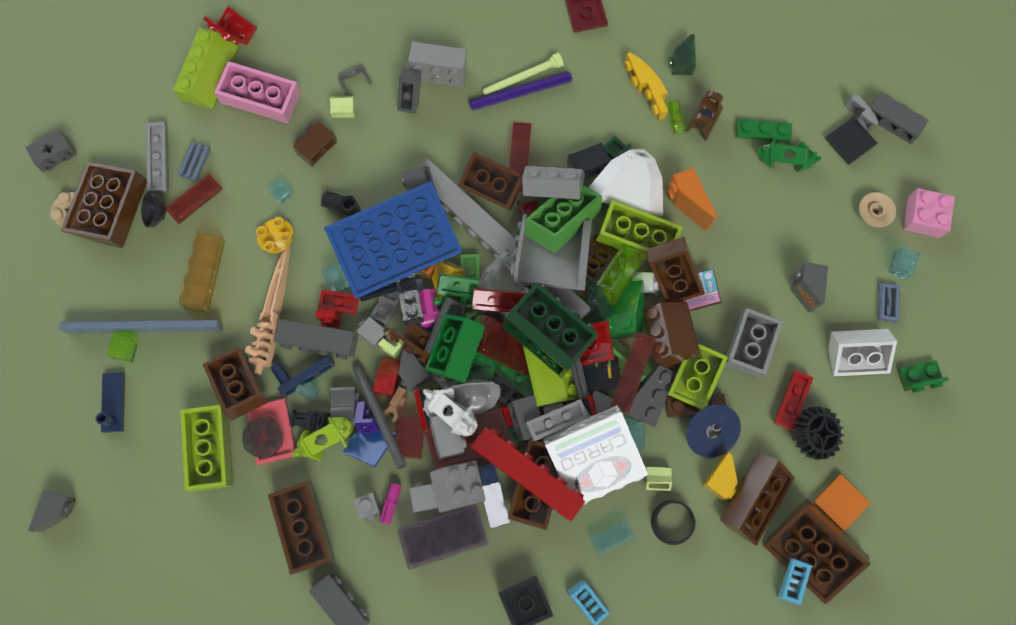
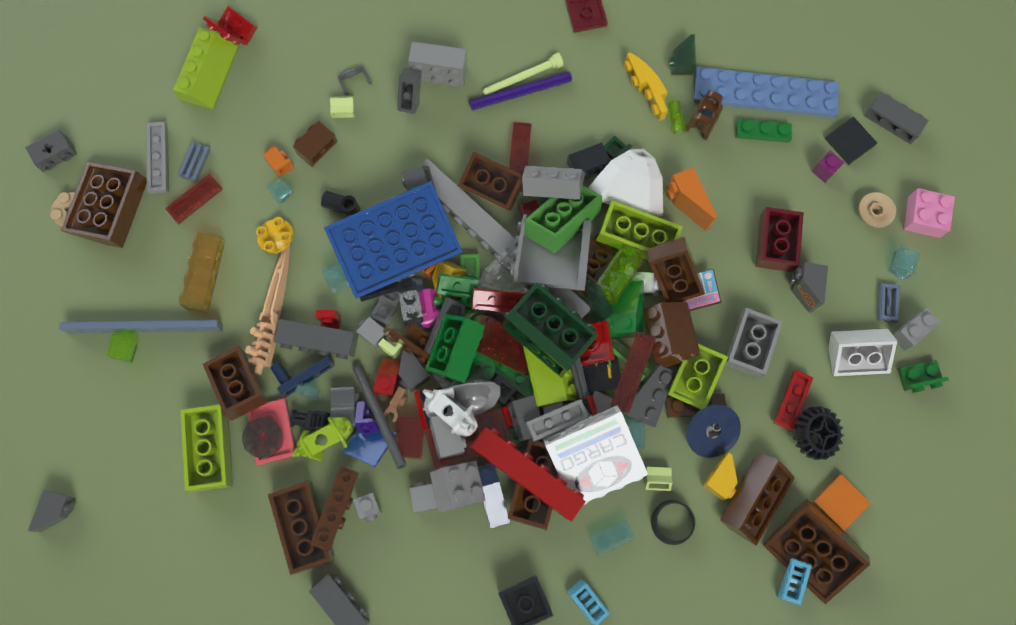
(113, 402): dark blue piece -> none
(152, 210): black piece -> none
(257, 92): bright pink brick -> none
(278, 161): none -> orange brick
(334, 509): none -> reddish brown bracket
(338, 301): red plate -> none
(390, 504): dark pink axle -> none
(442, 537): clear purple brick -> none
(768, 92): none -> medium blue plate
(775, 153): green piece -> none
(779, 239): none -> dark red brick
(827, 166): none -> magenta brick
(863, 111): light grey slope -> none
(916, 328): none -> light grey brick

